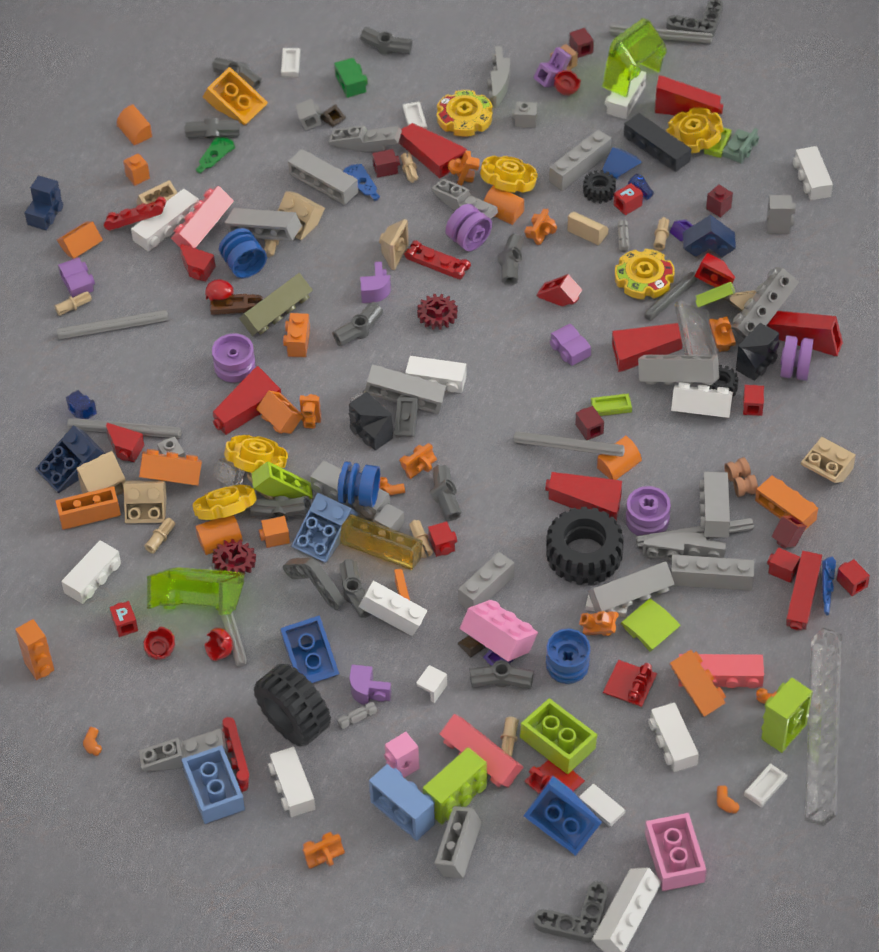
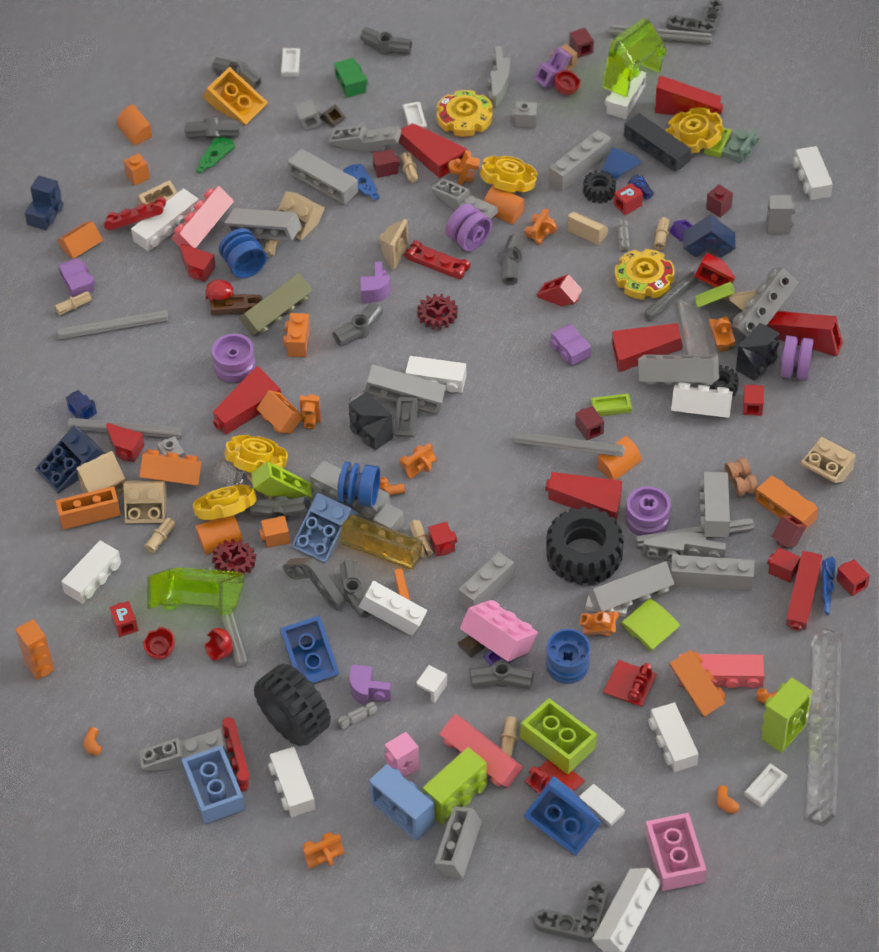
(444, 493): dark grey piece -> none

